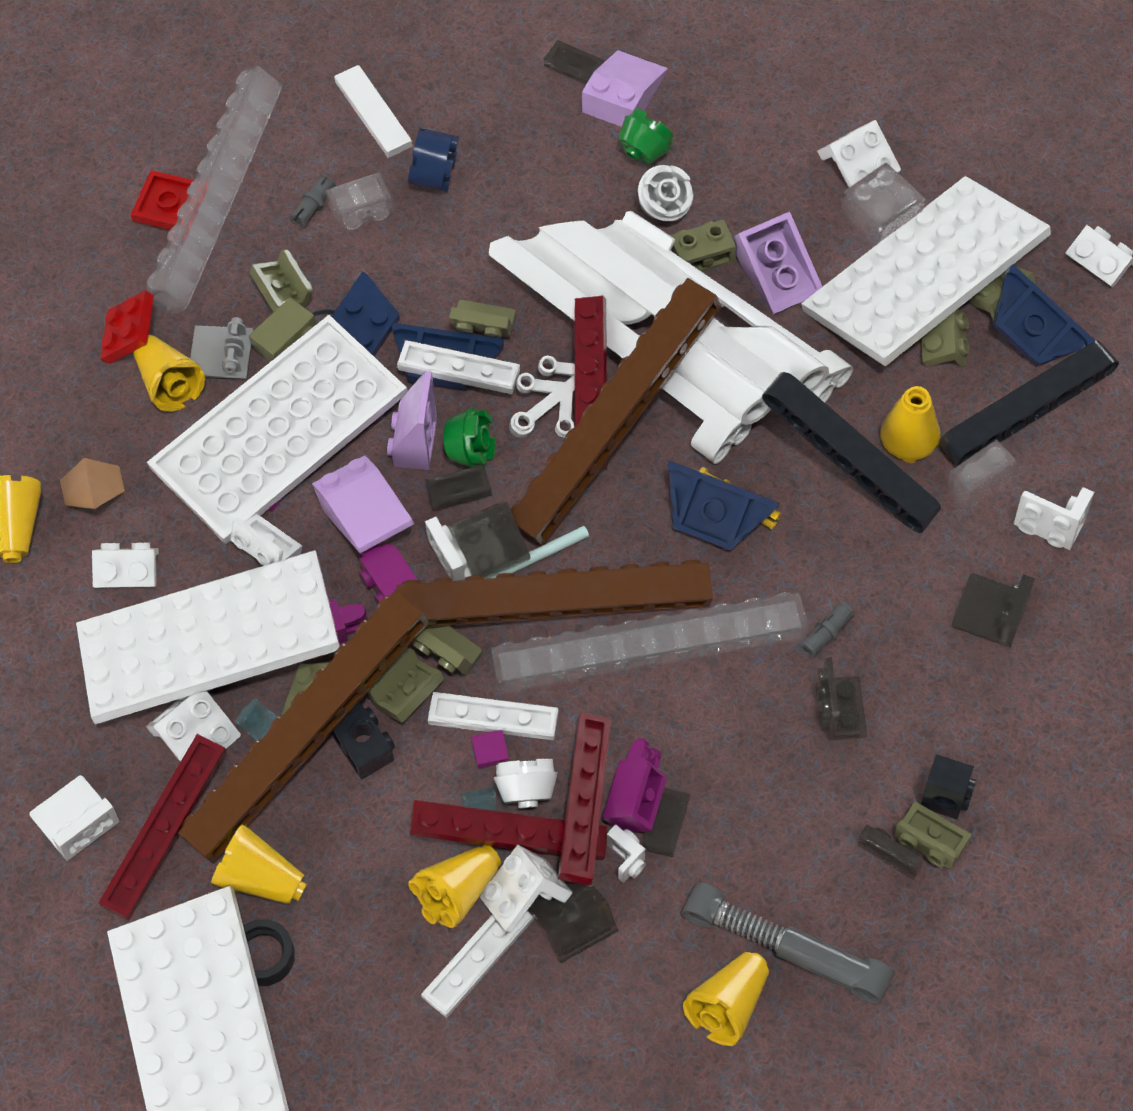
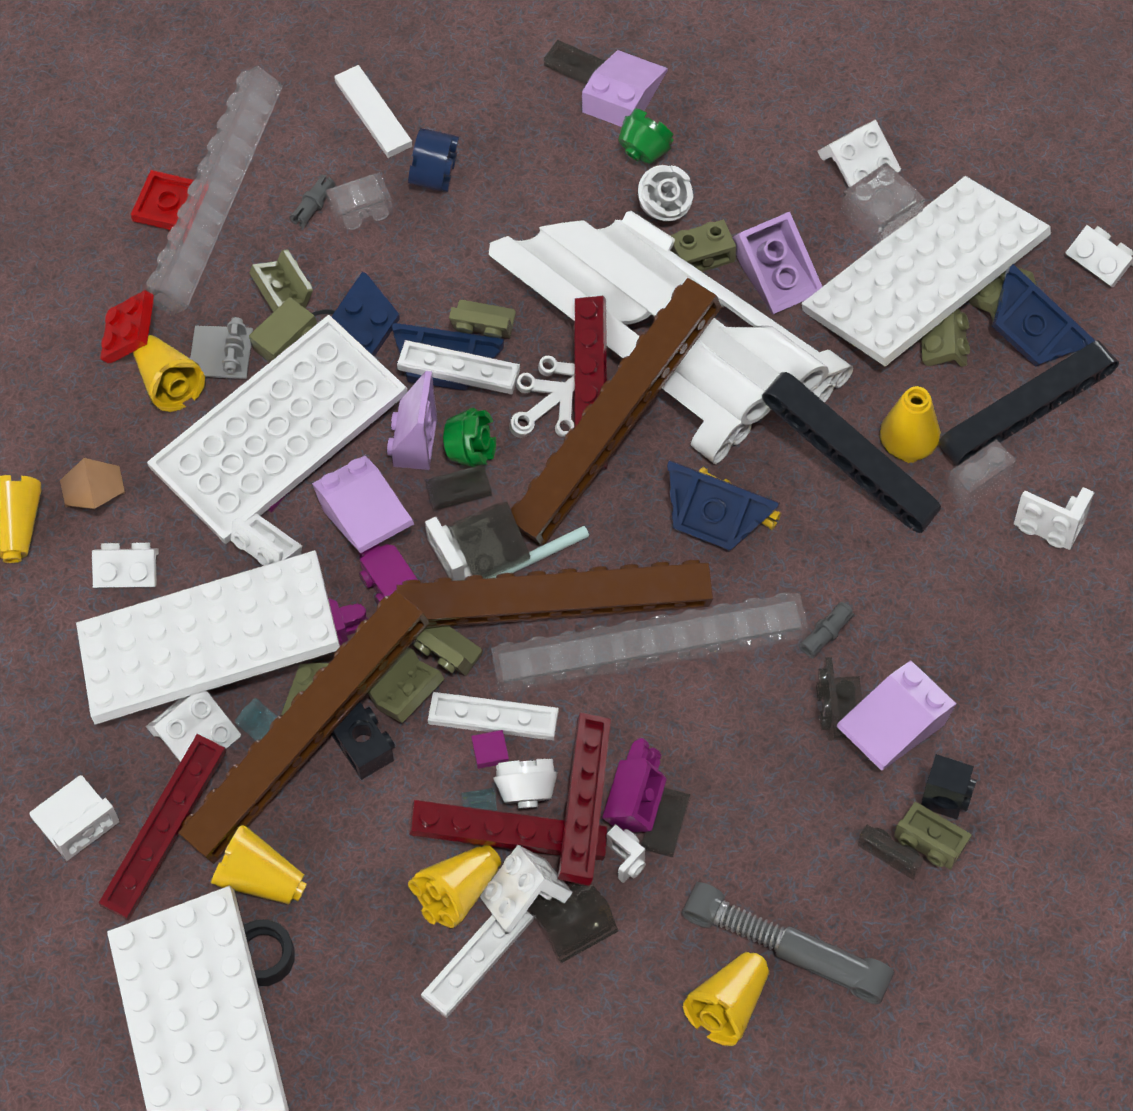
(897, 715): none -> lavender slope
(992, 608): clear smoke bracket -> none

